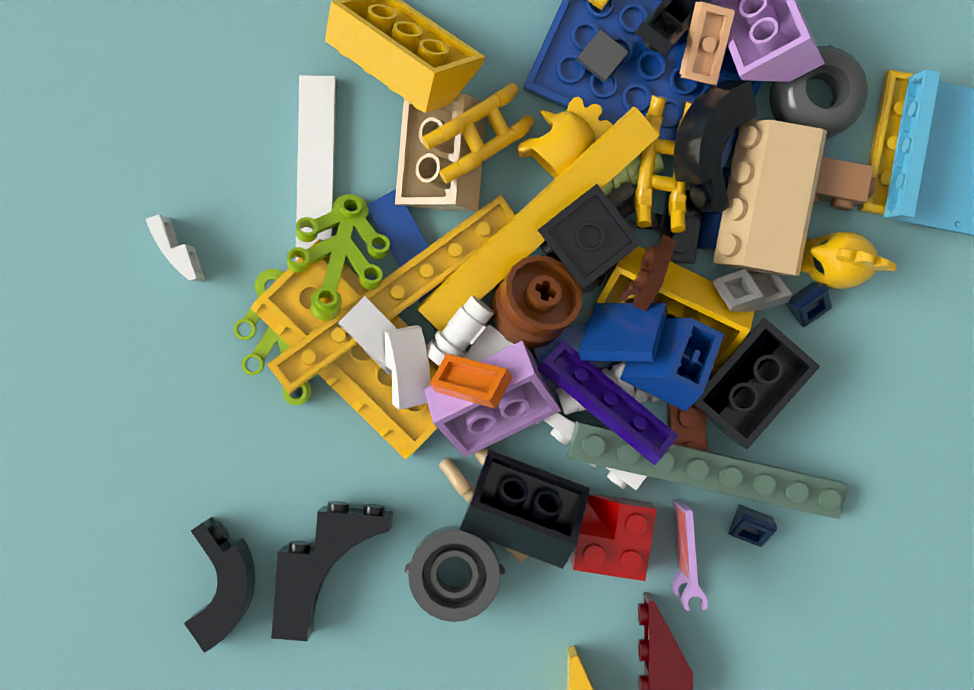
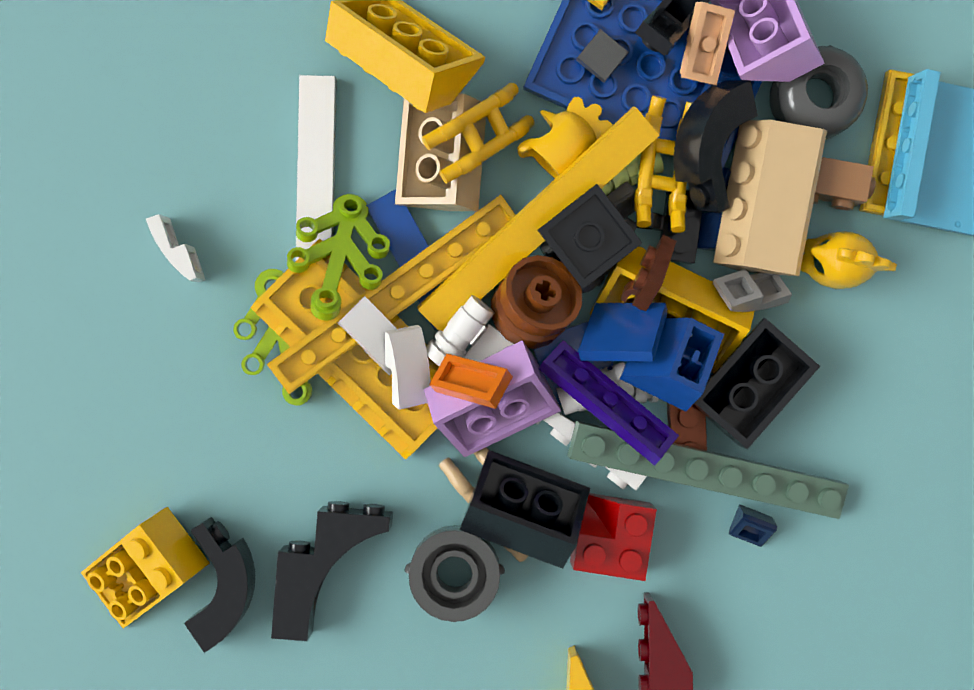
(145, 567): none -> yellow slope
(686, 556): lavender flag -> none
(810, 303): dark blue slope -> none

